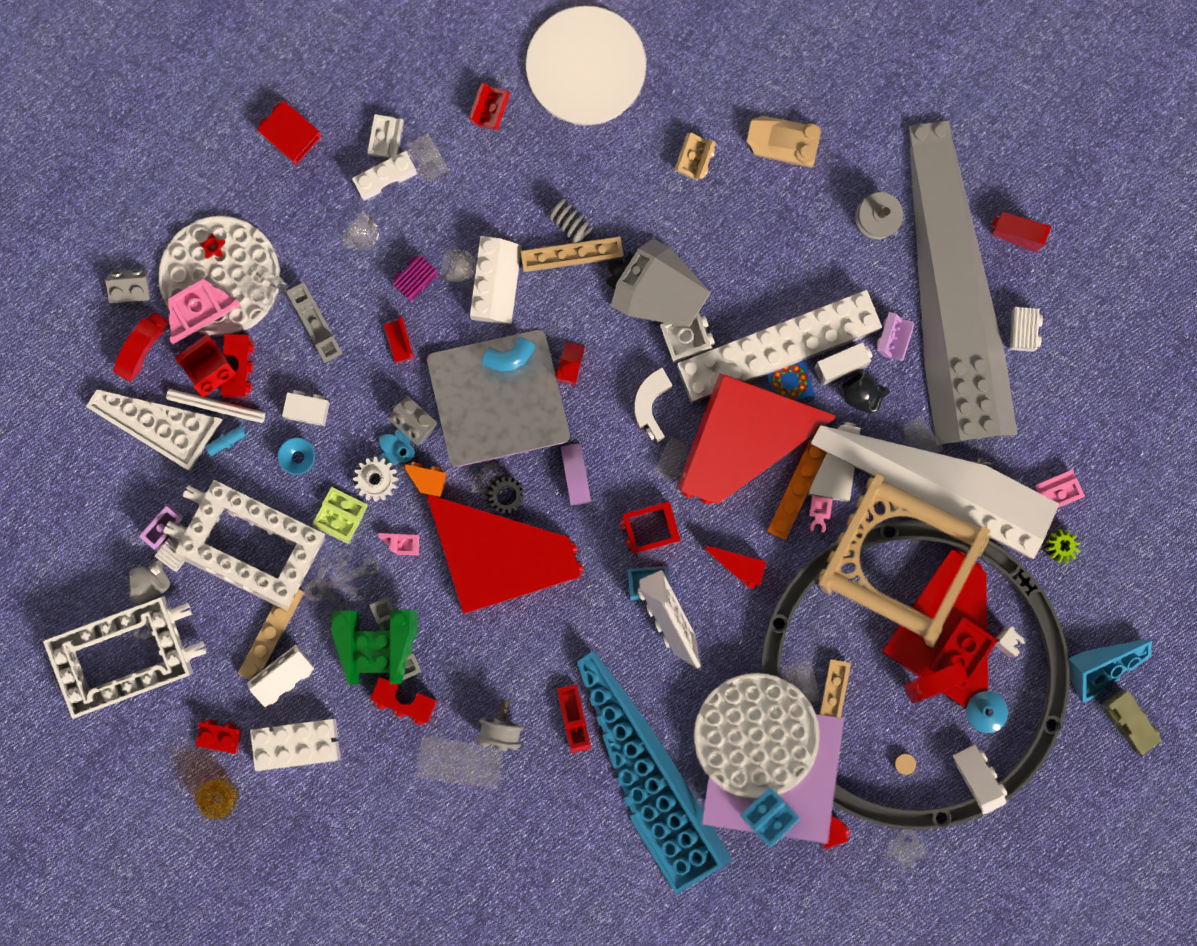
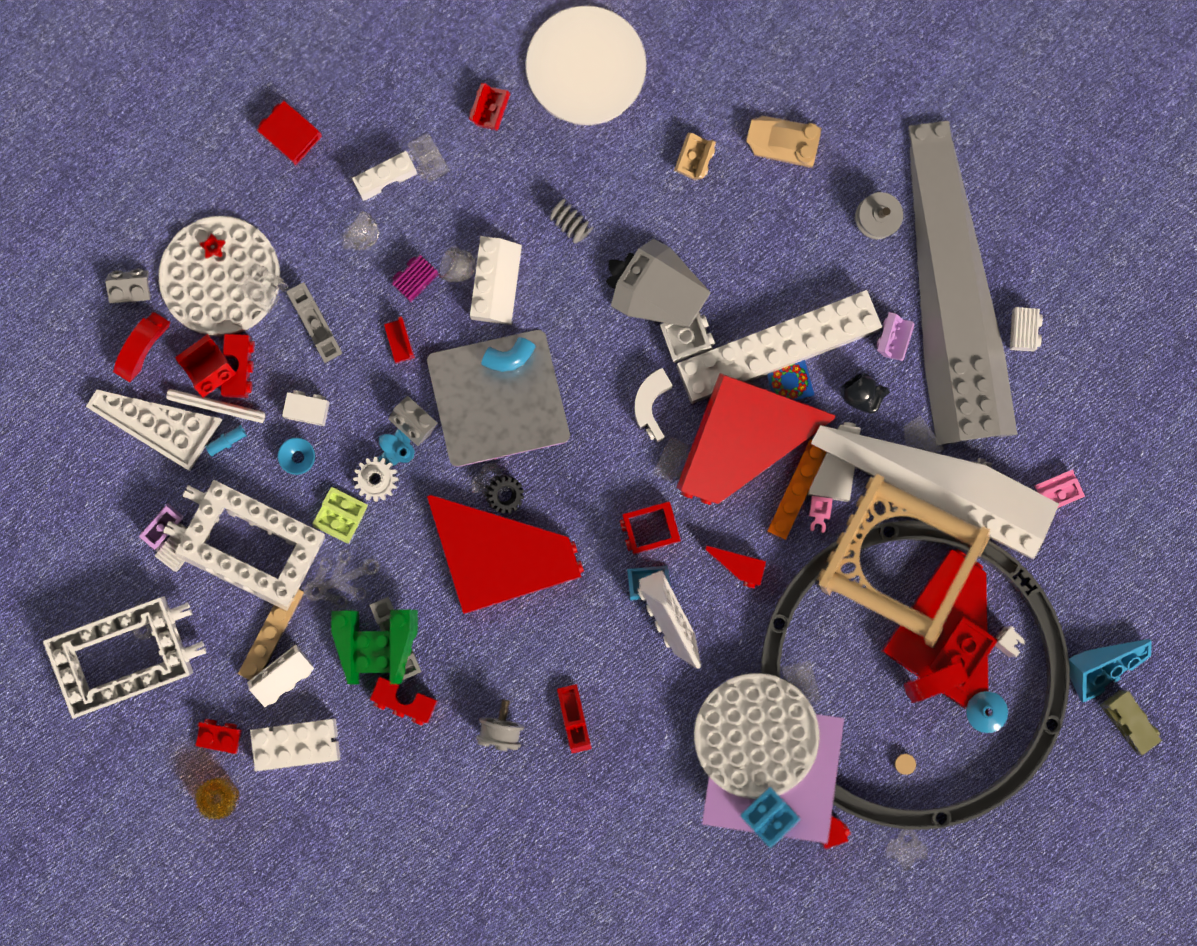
(147, 583): light grey piece -> none
(197, 308): bright pink wing -> none
(385, 136): white plate -> none
(401, 543): bright pink slope -> none
(426, 480): orange slope -> none
(459, 762): clear plate -> none
(570, 364): red slope -> none
(572, 254): tan plate -> none
(575, 474): lavender slope -> none
(653, 787): dark azure wedge -> none
(835, 688): tan plate -> none
(843, 363): white brick -> none
(980, 779): white brick -> none
(1021, 231): red slope -> none
(1069, 548): lime gear -> none

